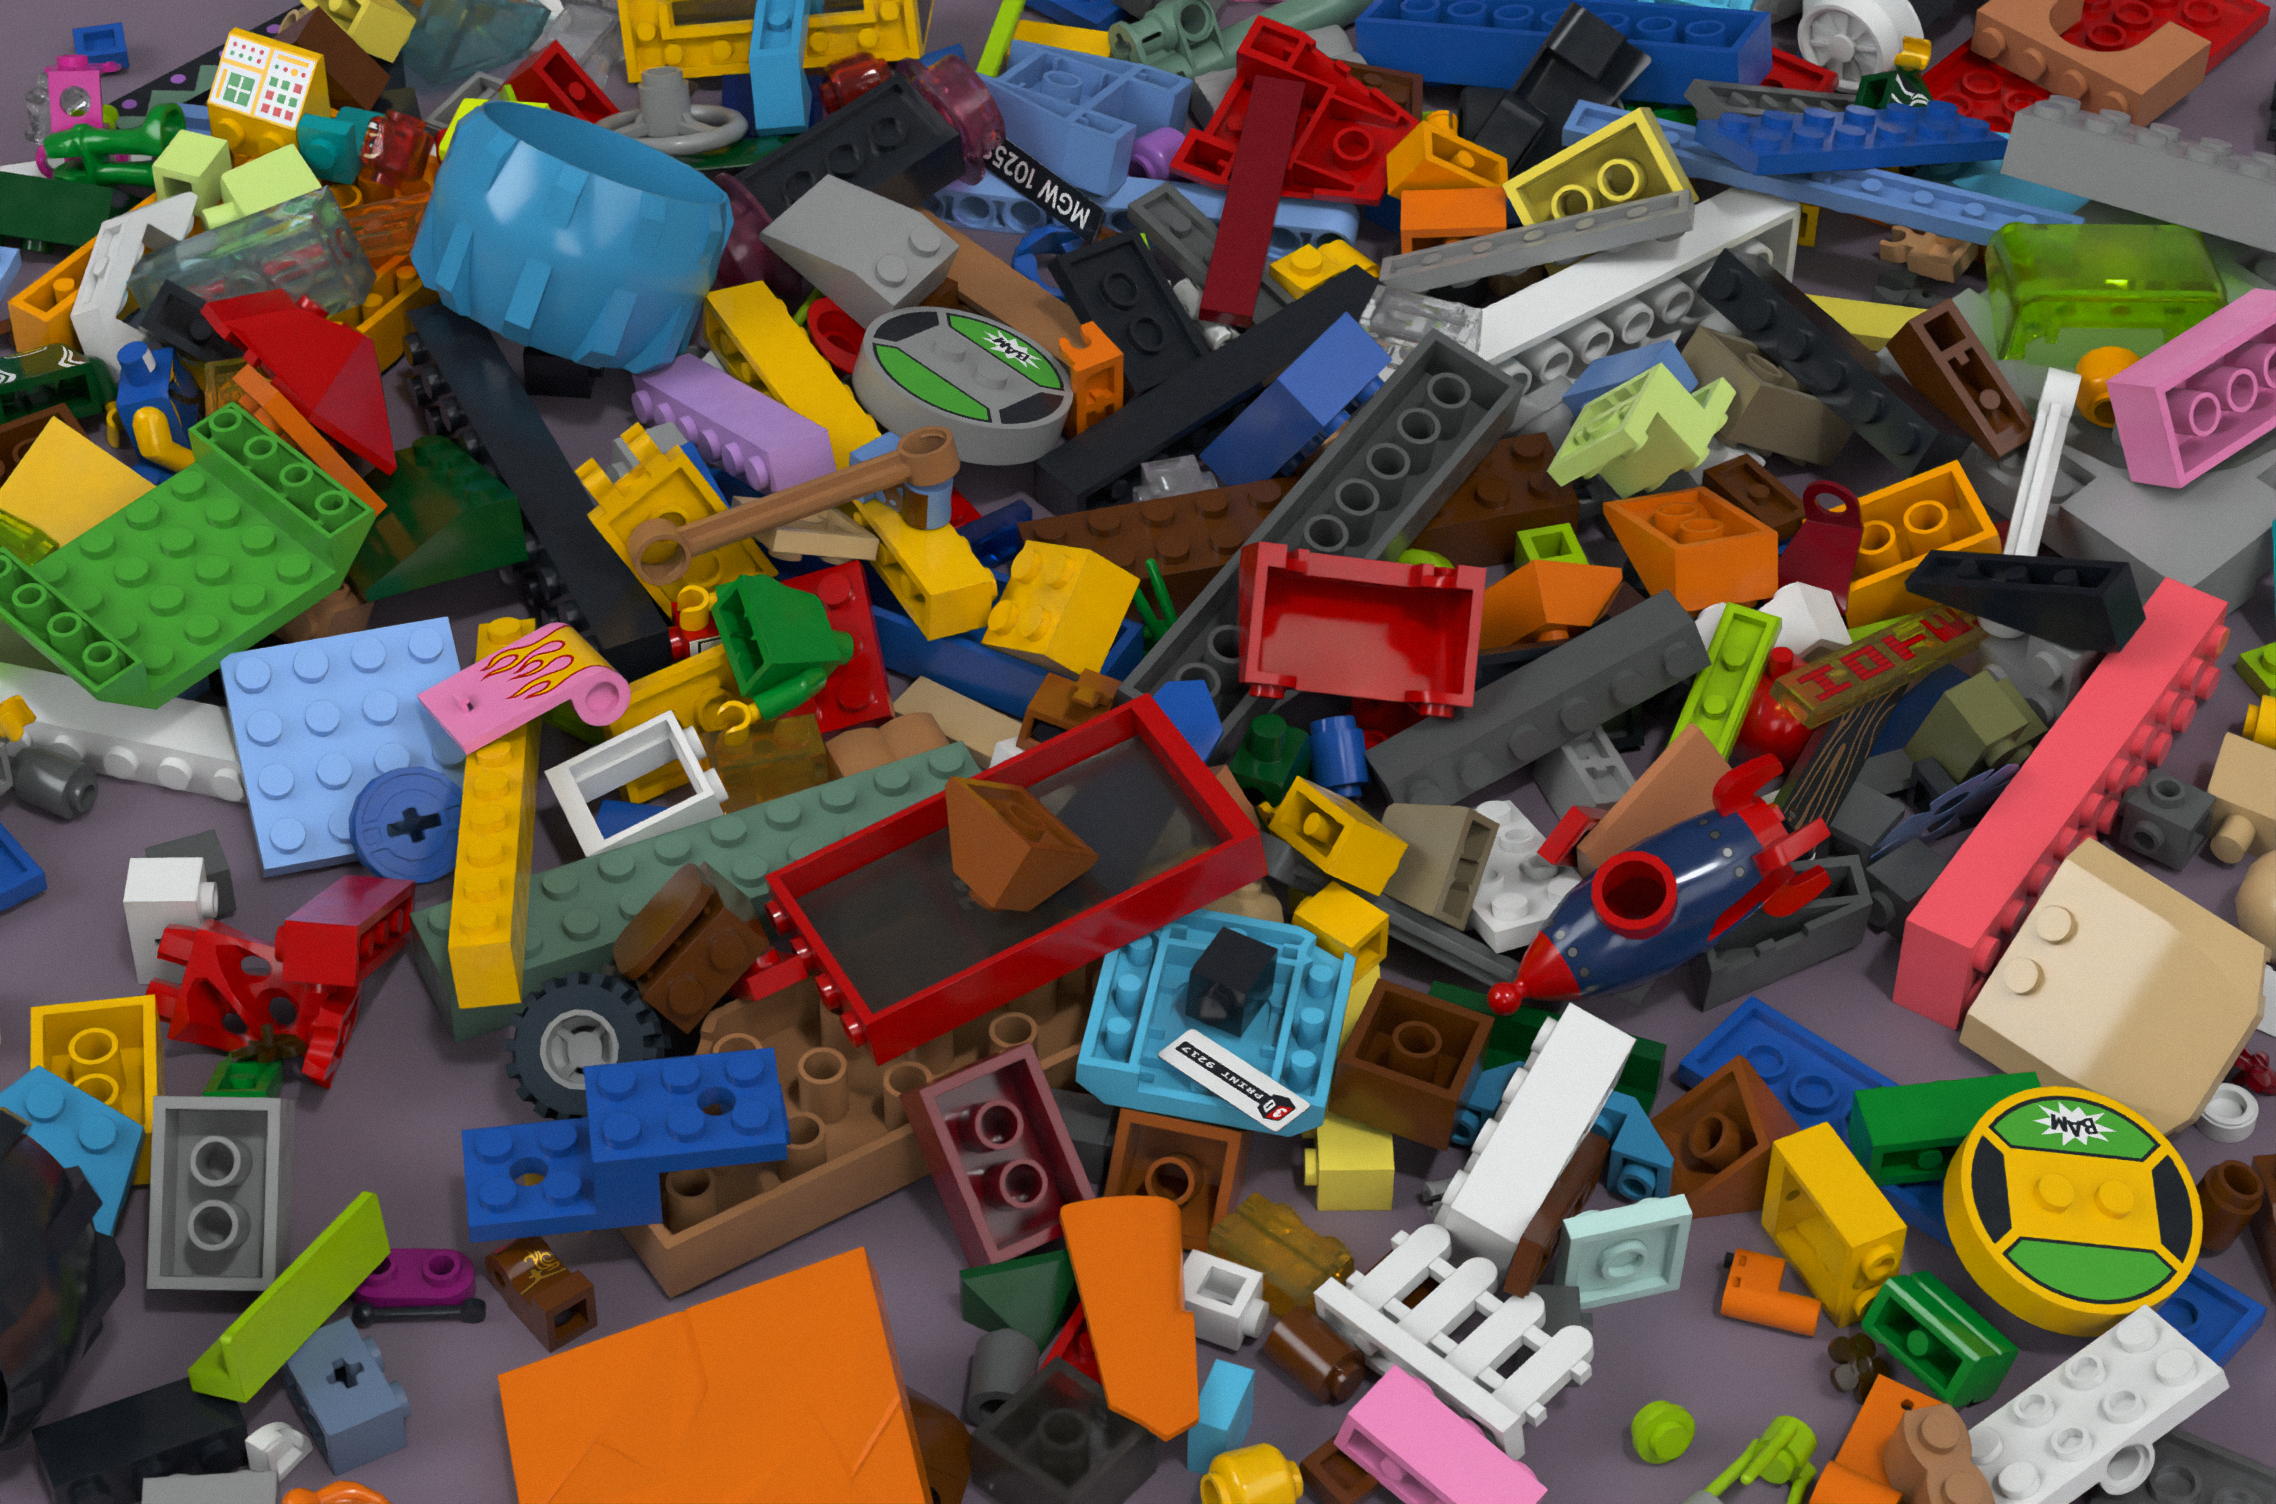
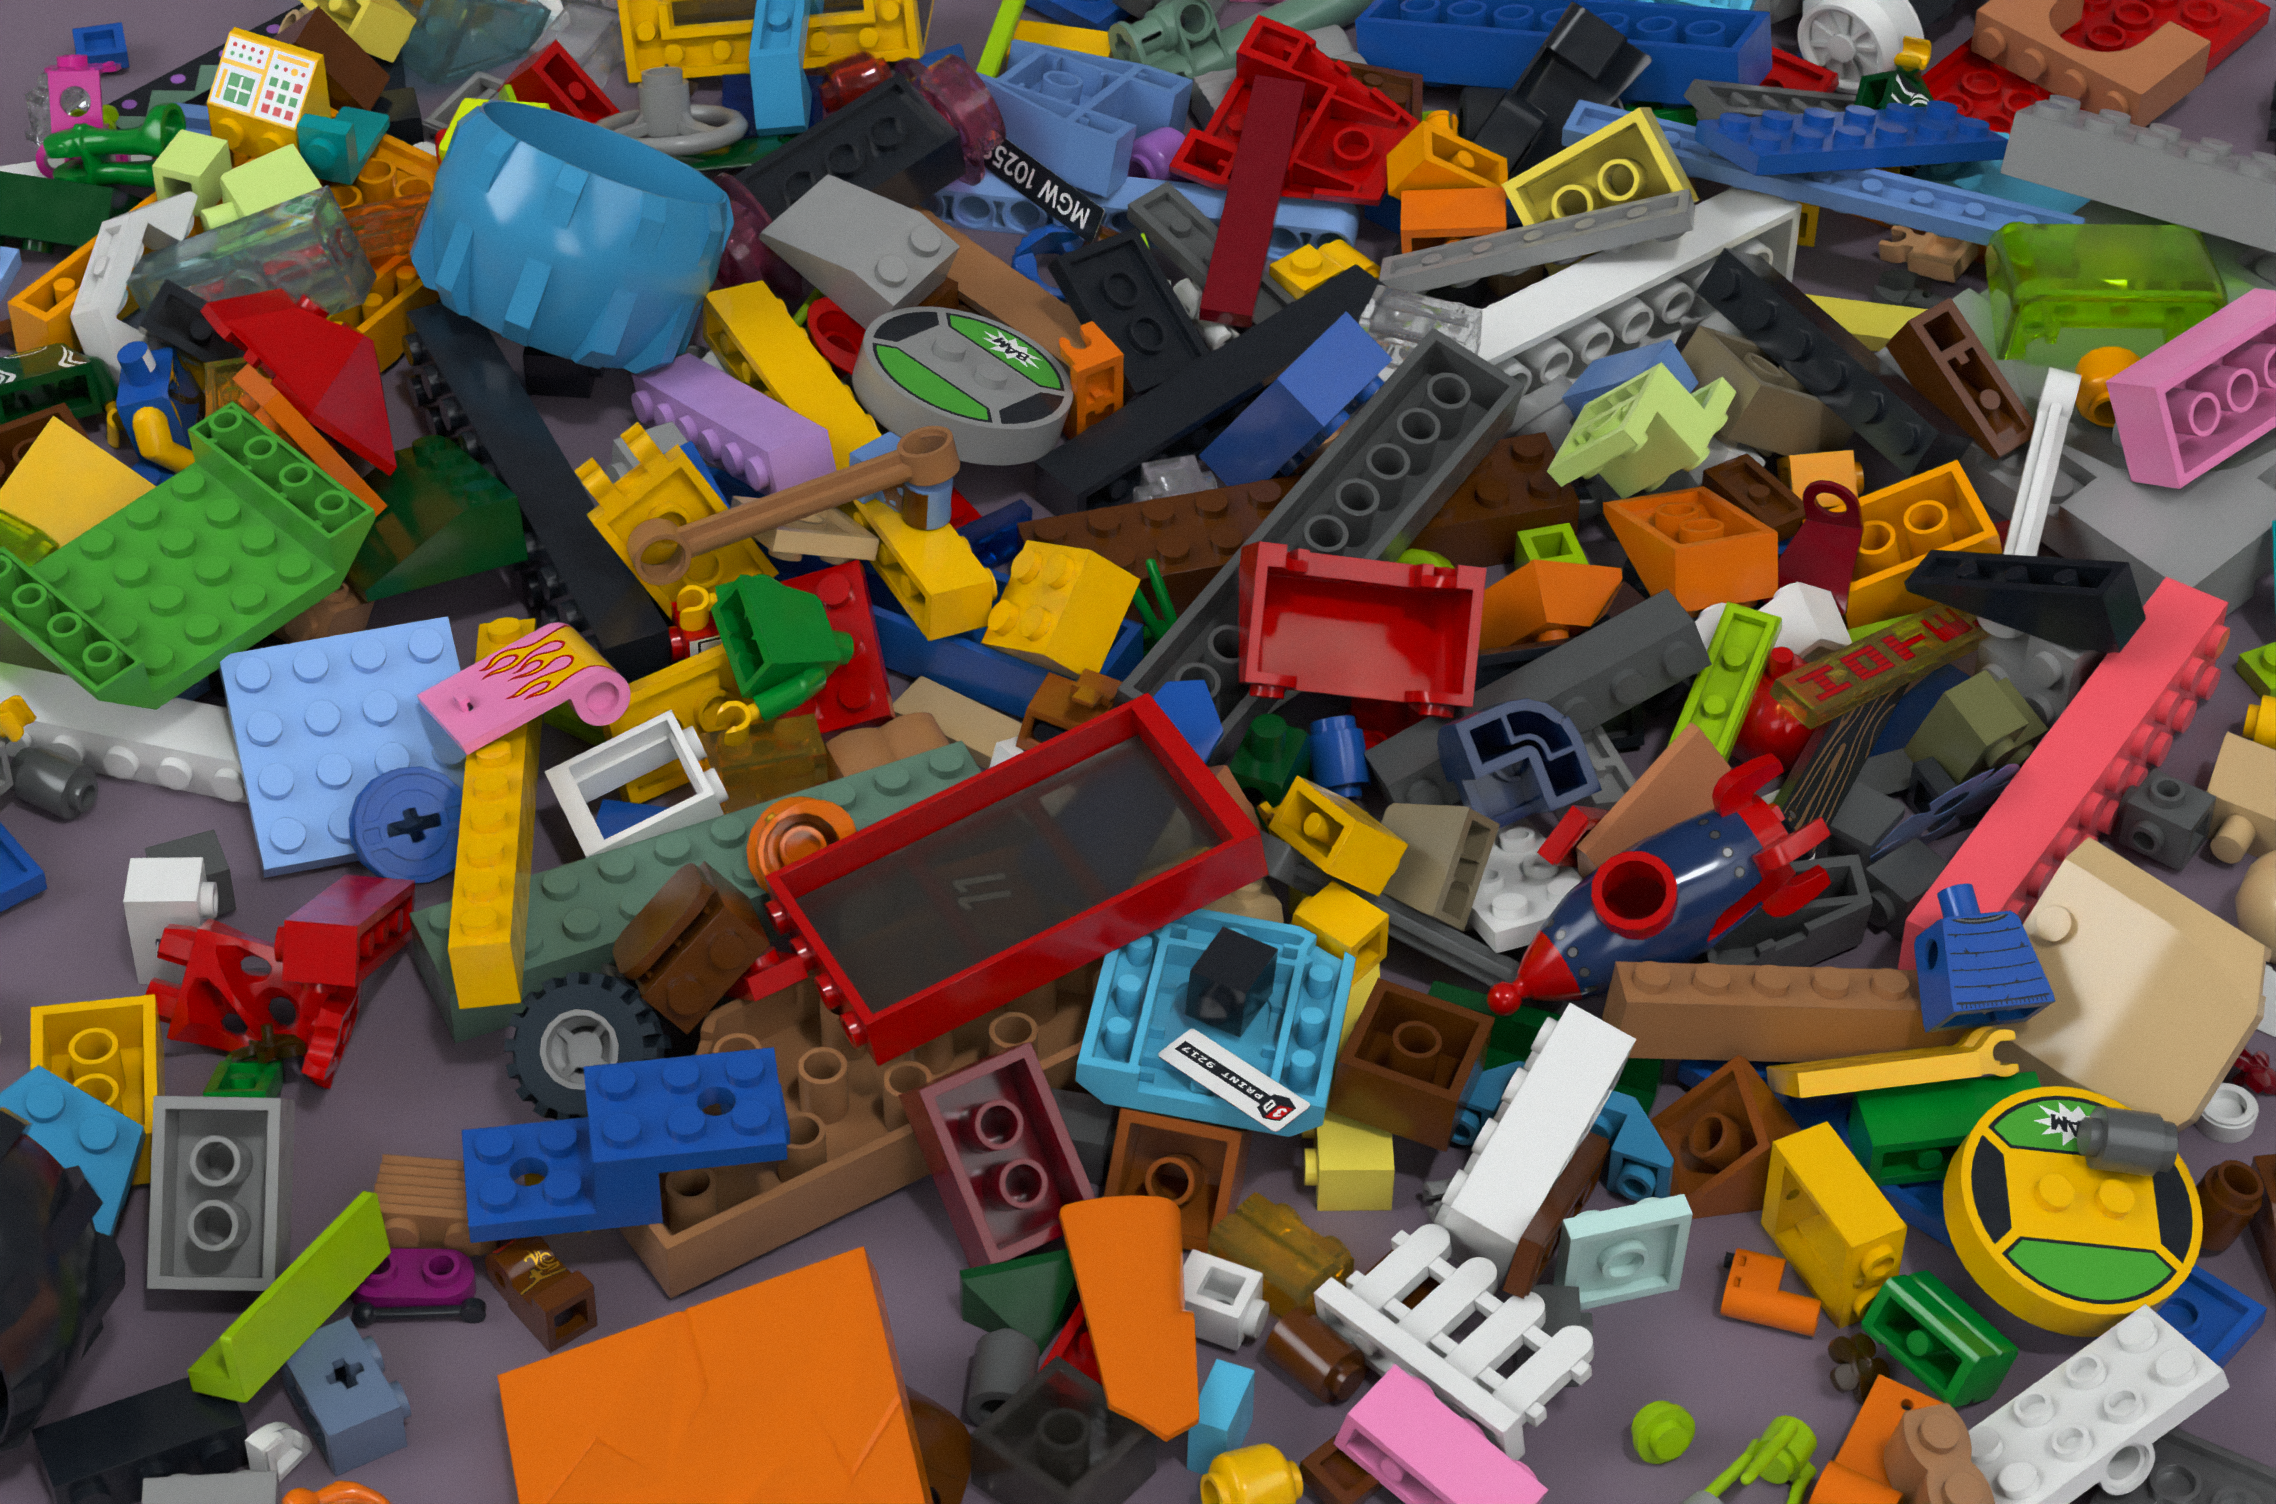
(396, 149): clear red head -> none
(426, 1204): none -> medium nougat brick
(792, 831): none -> orange piece
(1010, 845): dark orange slope -> none
(1516, 760): none -> dark blue brick
(1767, 1011): none -> medium nougat brick
(1833, 466): none -> light orange brick
(1966, 1059): none -> yellow tile
(1977, 967): none -> blue torso
(2127, 1141): none -> dark grey brick

